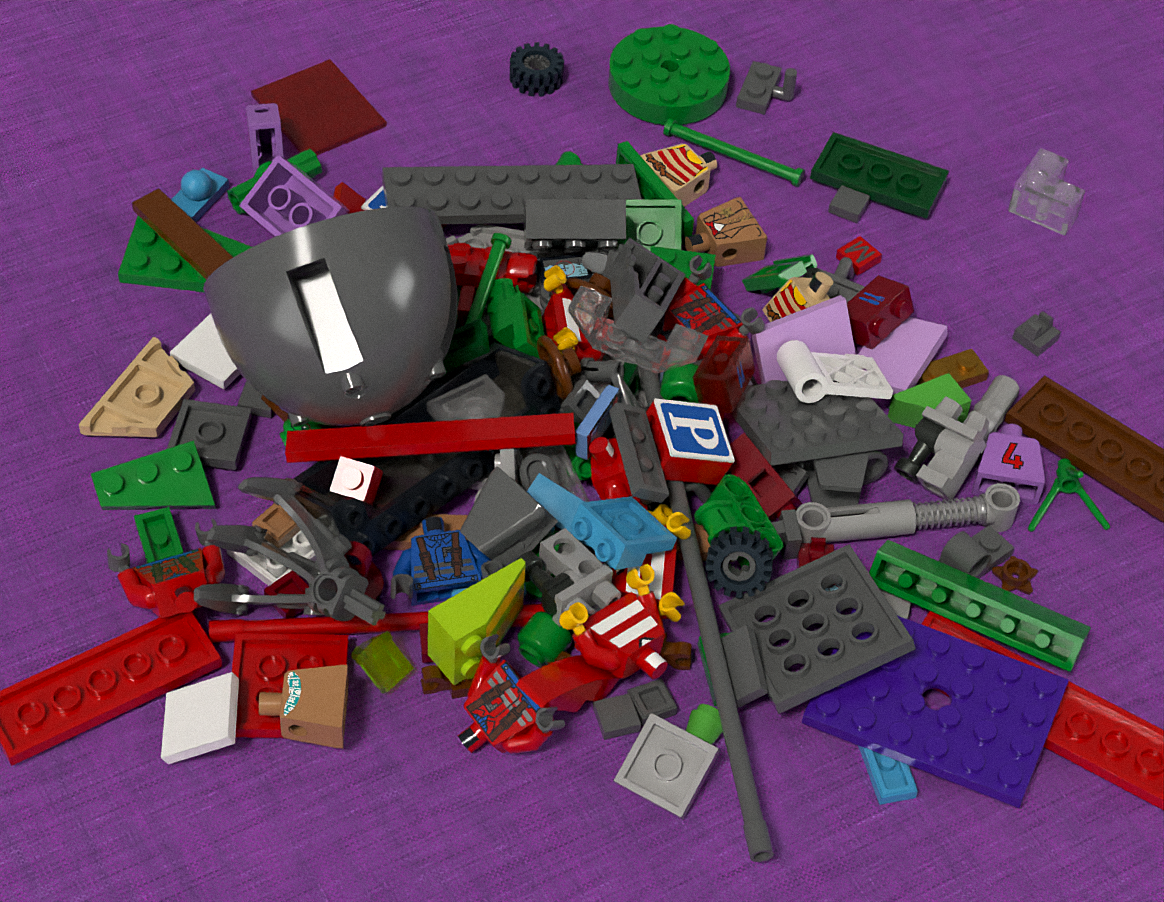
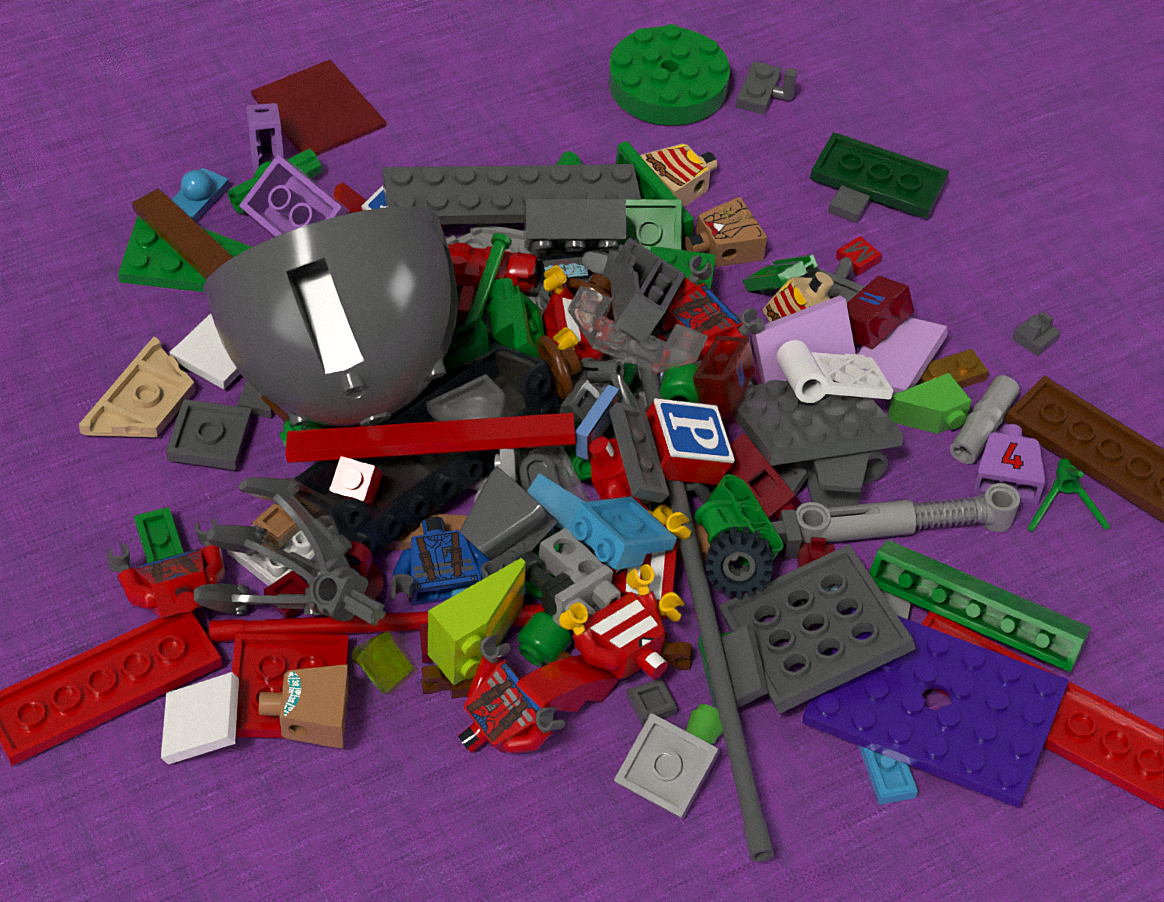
(157, 480): green wing -> none
(536, 81): black bush -> none
(616, 716): dark grey tile -> none
(794, 175): green bar -> none
(954, 446): light grey hips -> none
(977, 553): dark grey plate -> none
(1017, 567): reddish brown plate -> none
(1044, 196): clear brick -> none

